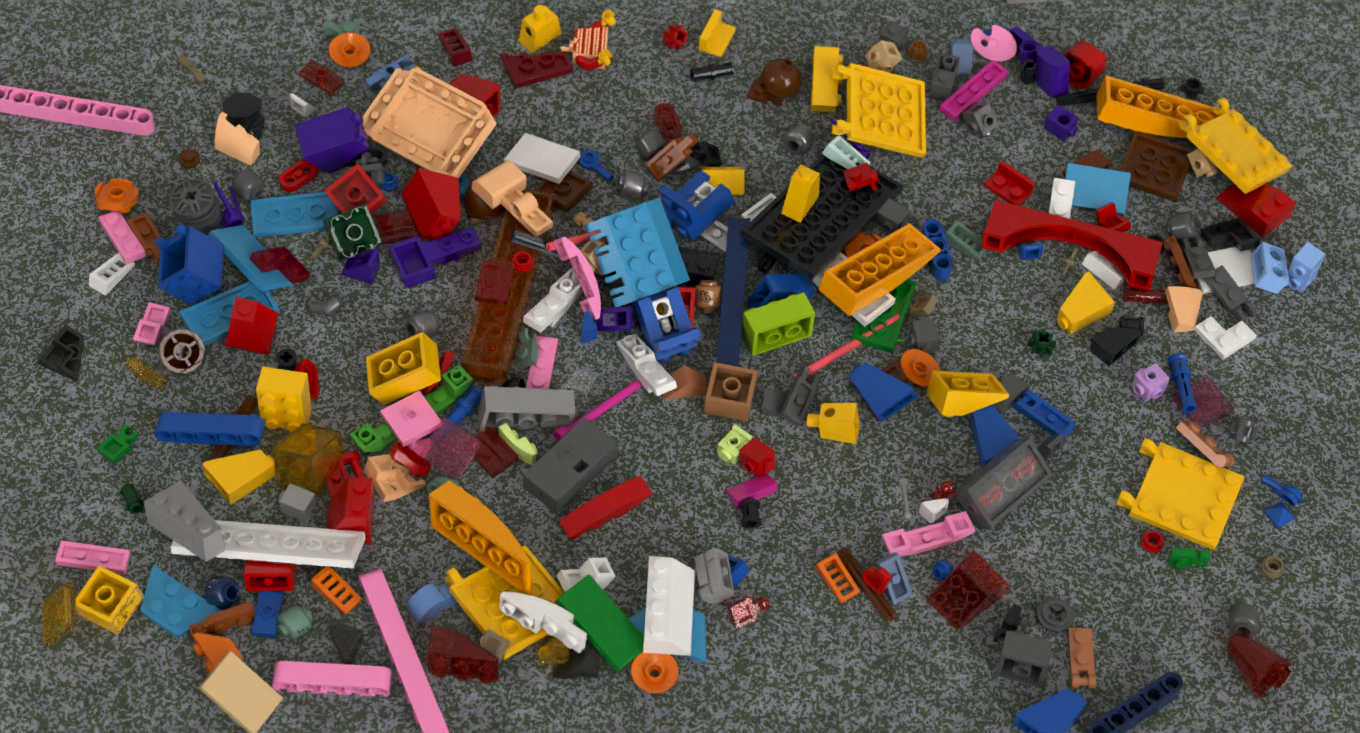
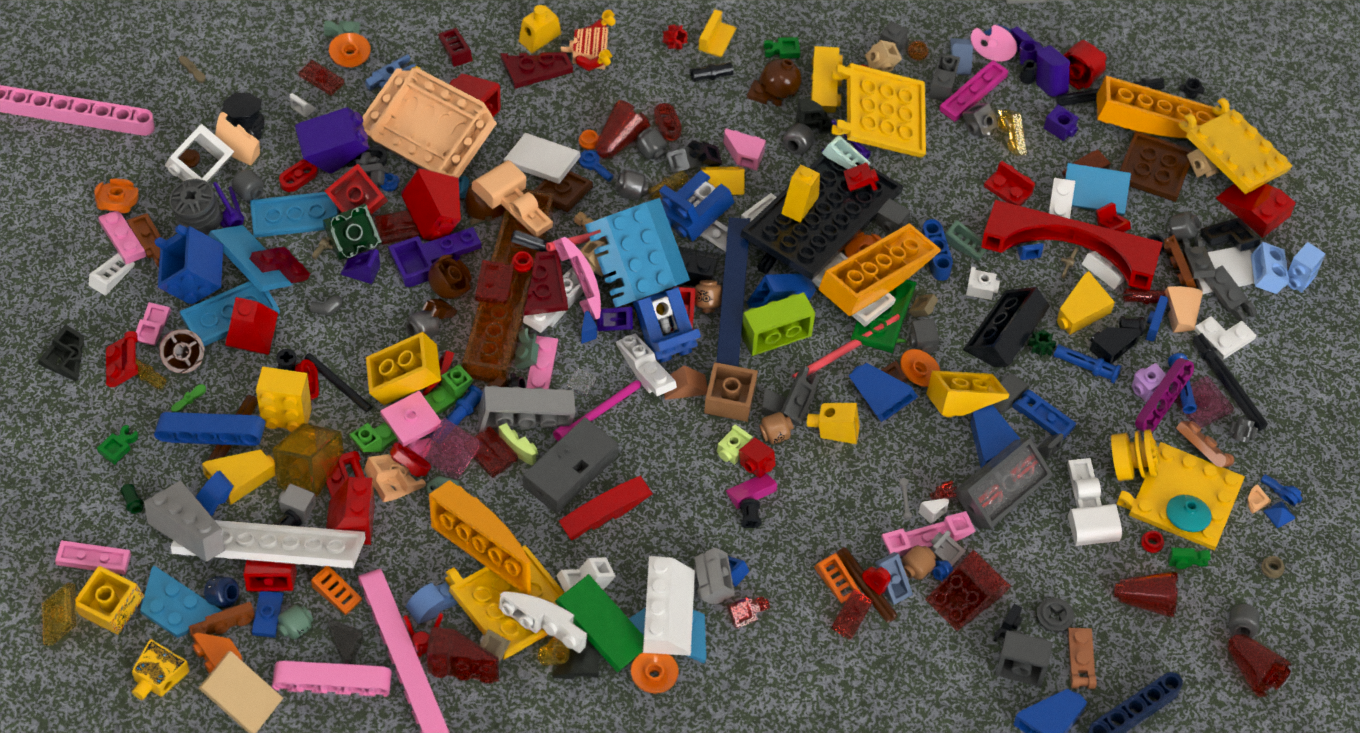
(121, 360): none -> red plate
(157, 670): none -> yellow torso
(189, 398): none -> bright green piece
(207, 141): none -> white window
(214, 492): none -> blue slope
(289, 519): none -> black bush
(340, 384): none -> black bar
(420, 639): none -> red plant
(439, 308): none -> reddish brown plate
(449, 277): none -> reddish brown cylinder
(547, 285): none -> dark red wing
(588, 139): none -> orange plate
(620, 129): none -> clear red cone
(671, 156): dark orange hinge -> none
(672, 182): none -> clear yellow axle
(744, 149): none -> bright pink slope
(776, 428): none -> medium nougat head
(785, 47): none -> green plate
(813, 116): none -> pearl dark grey slope
(852, 614): none -> clear red plate
(918, 562): none -> medium nougat head
(946, 548): none -> light grey bracket
(982, 284): none -> white brick
(1008, 326): none -> black slope
(1011, 122): none -> clear yellow plate
(1090, 520): none -> white plate
(1097, 366): none -> blue pin
(1134, 455): none -> yellow wheel
(1150, 592): none -> clear red cone
(1155, 318): none -> blue plate
(1178, 374): none -> magenta beam
(1188, 513): none -> teal dish
(1234, 388): none -> black axle
(1257, 499): none -> light nougat tile

